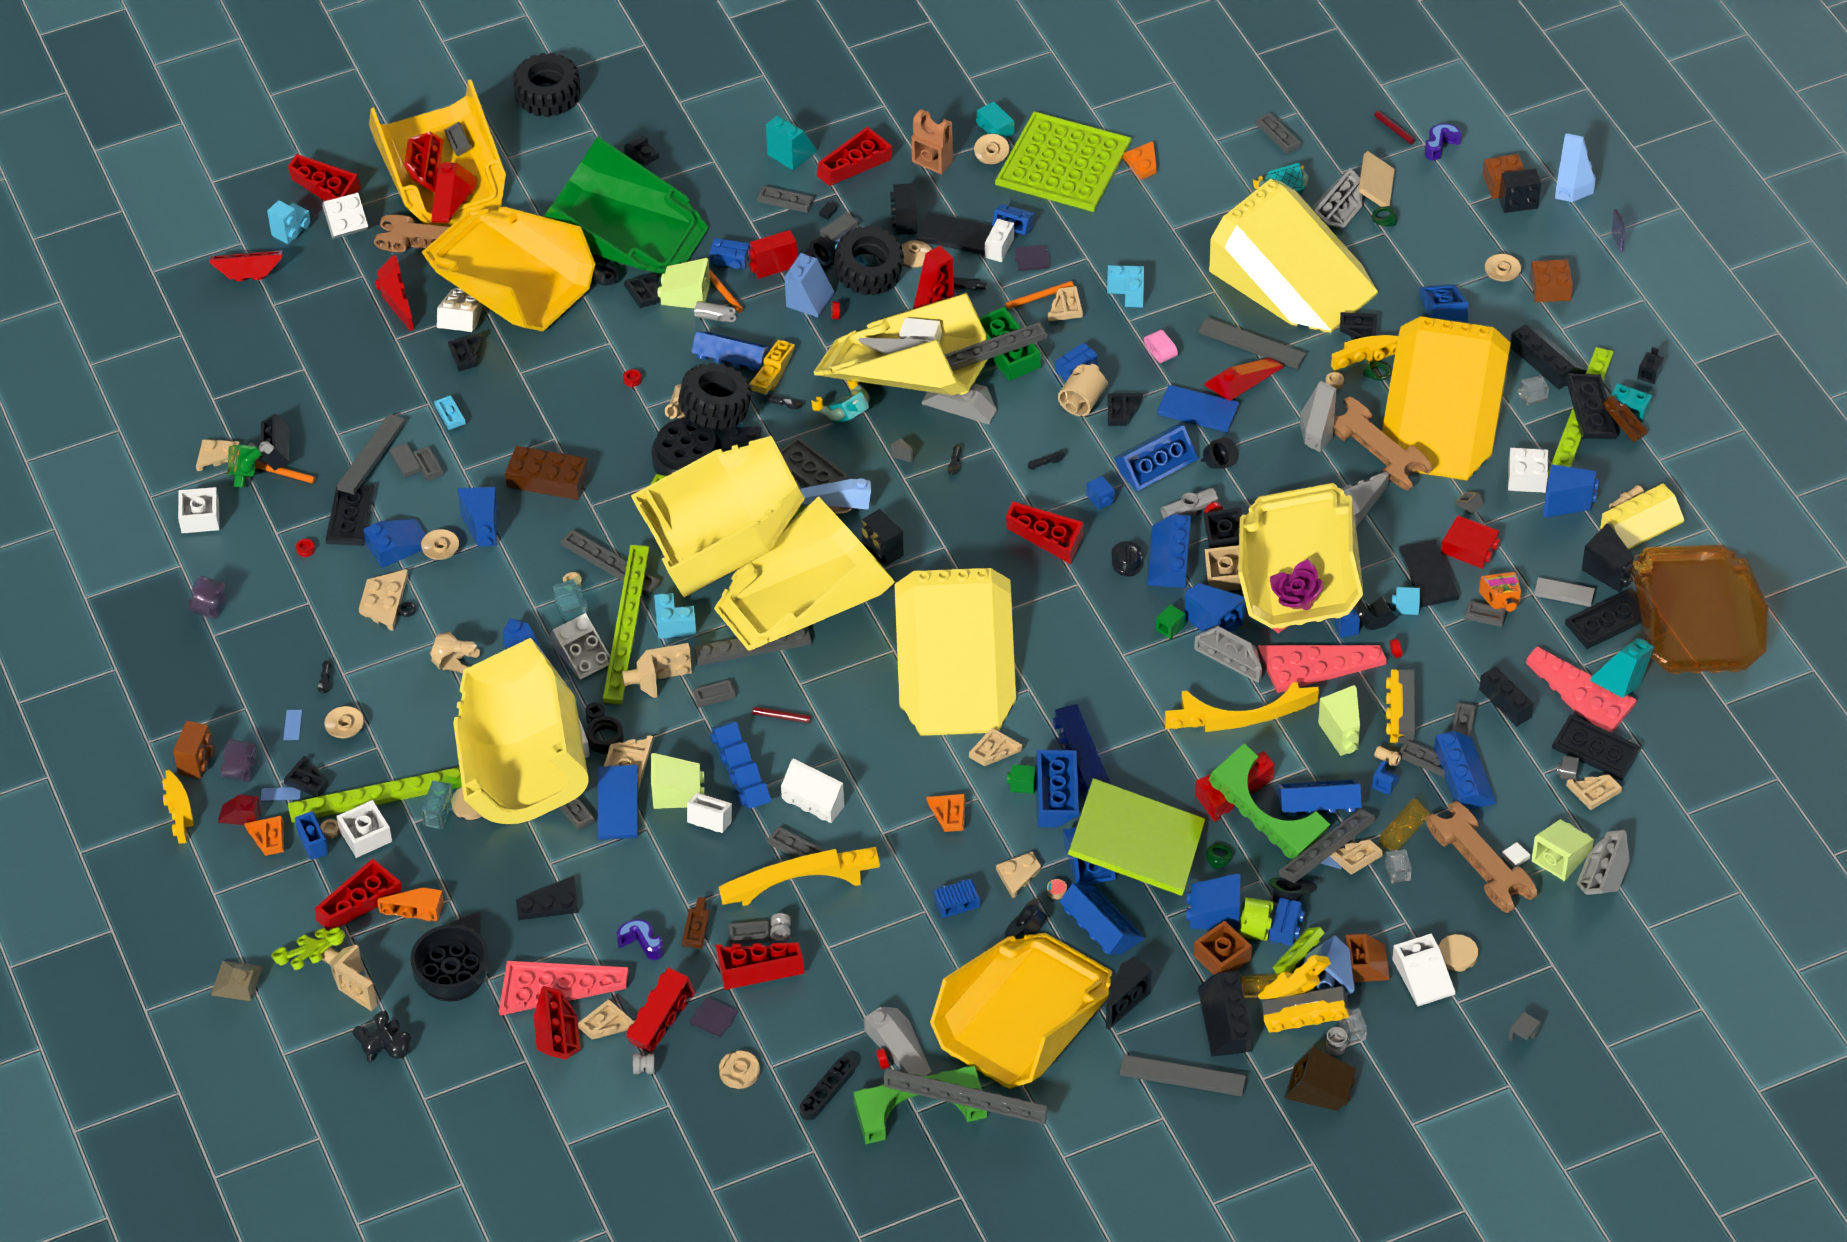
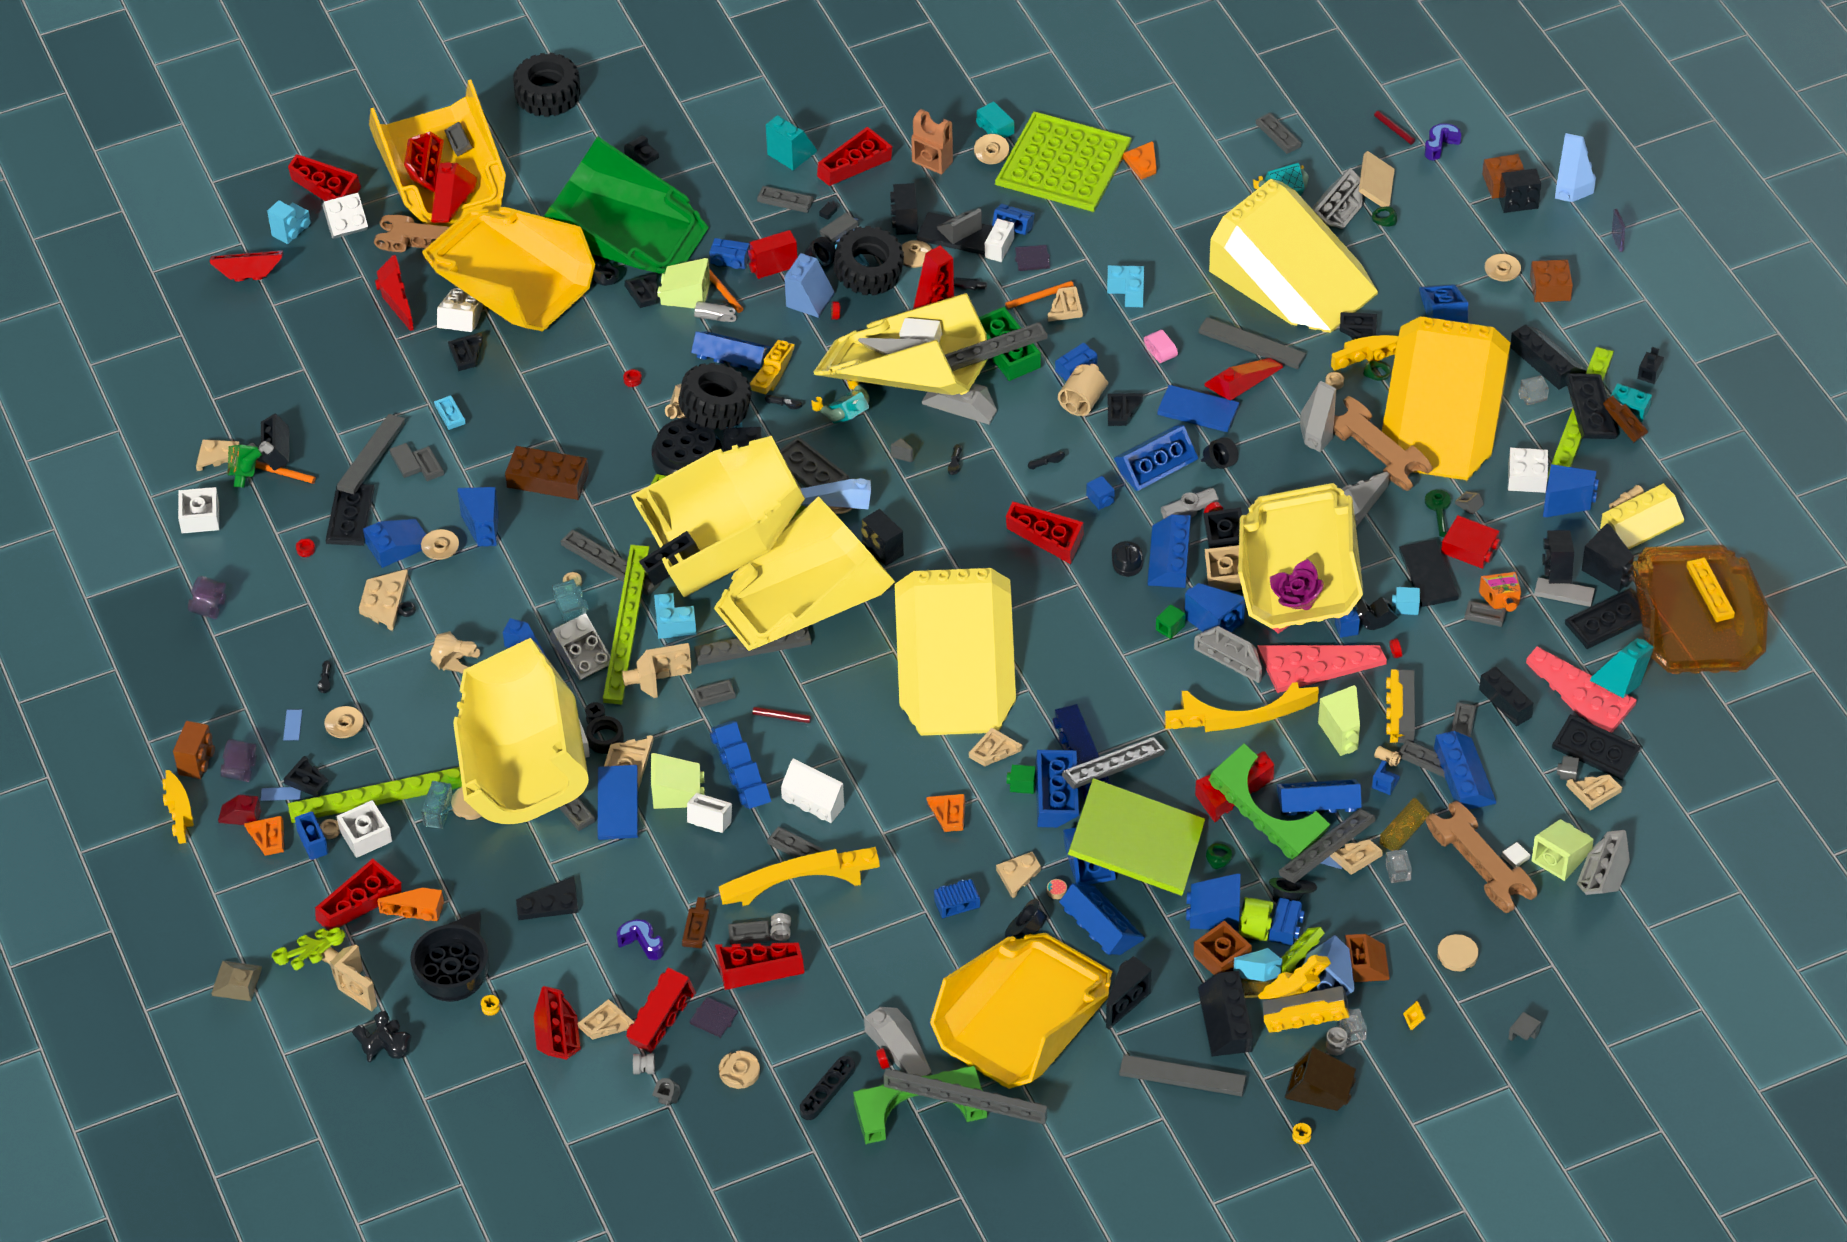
(490, 1010): none -> yellow bush
(525, 980): coral wing -> none
(653, 562): none -> black brick
(666, 1091): none -> dark grey plate
(962, 225): none -> dark grey slope
(1113, 762): none -> tile
(1258, 965): none -> medium azure slope
(1296, 1131): none -> yellow bush
(1414, 1015): none -> yellow slope
(1423, 969): white slope -> none
(1438, 501): none -> dark green piece
(1558, 556): none -> black brick
(1710, 589): none -> yellow plate

